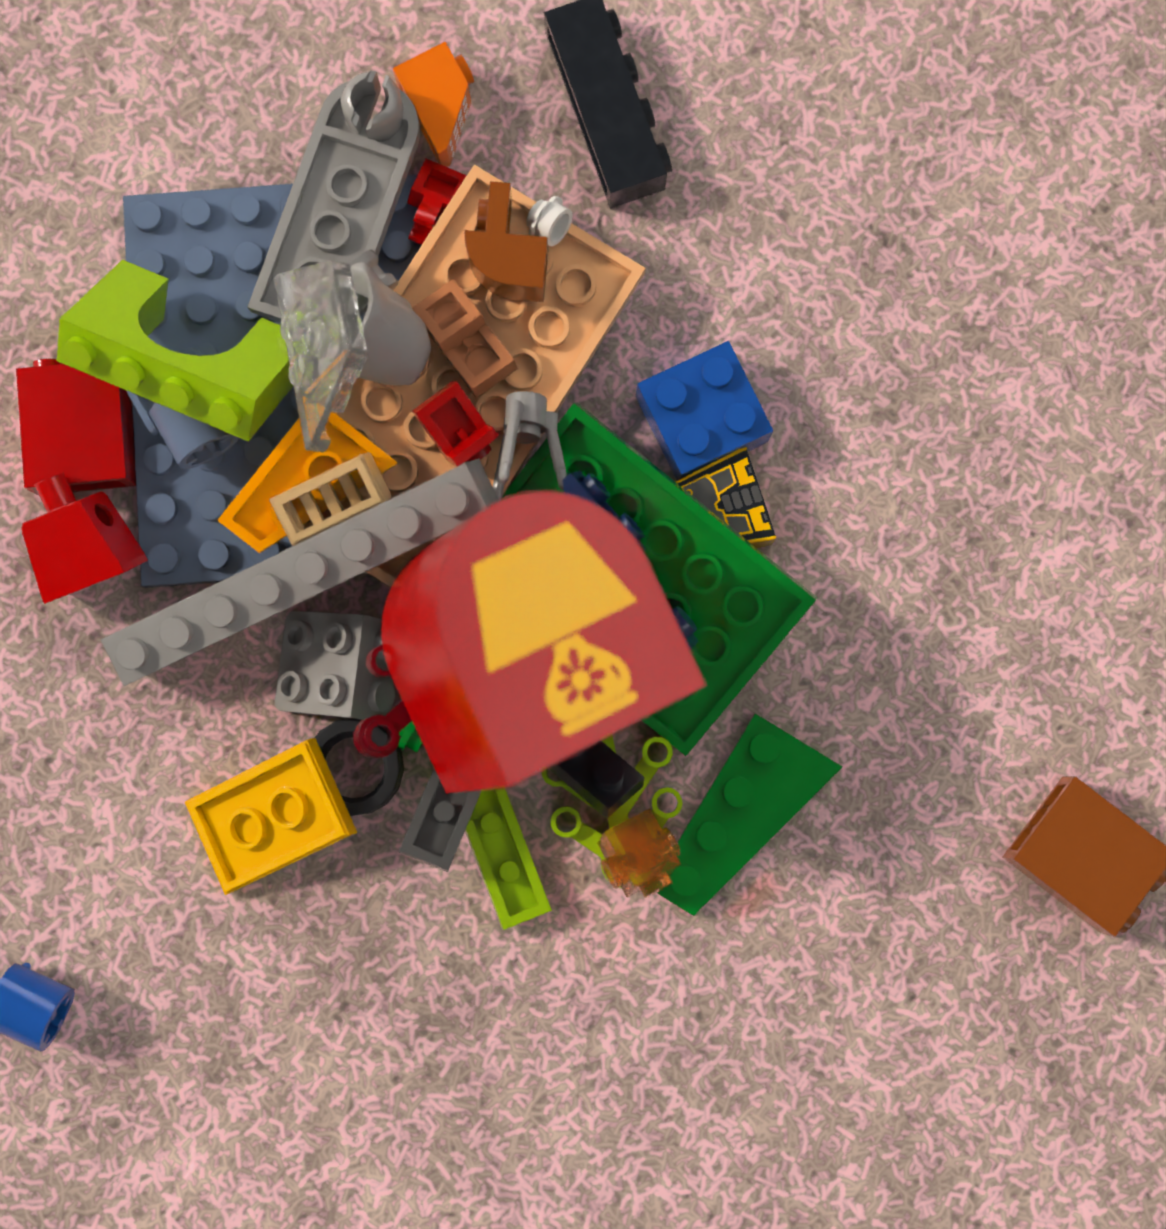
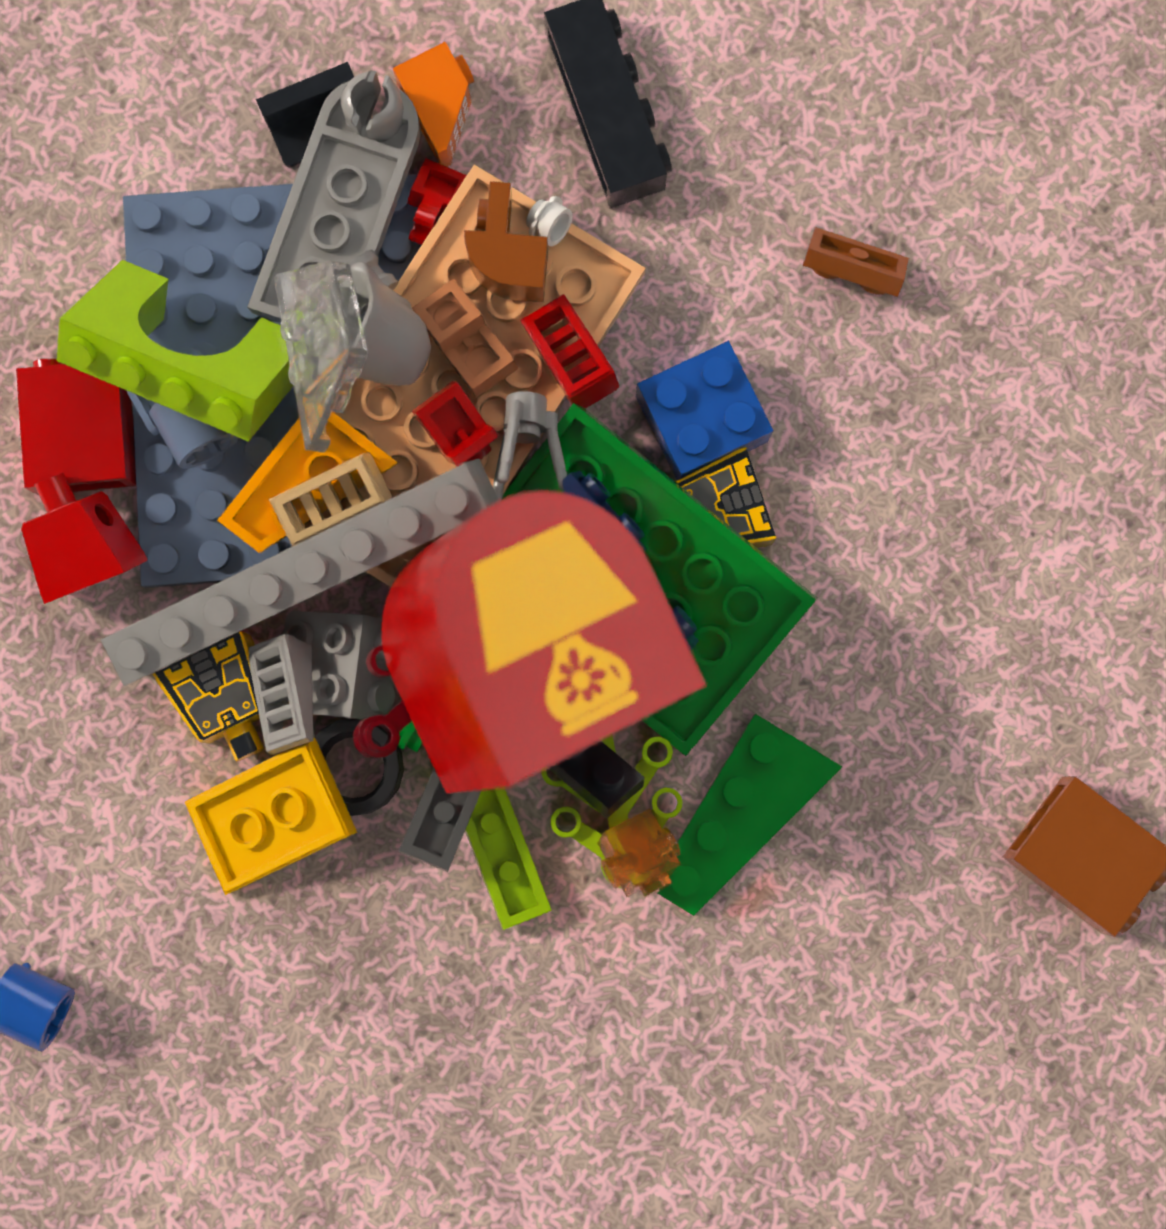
(216, 694): none -> torso
(270, 663): none -> light grey slope
(295, 109): none -> black panel
(586, 381): none -> red slope
(857, 262): none -> dark orange plate

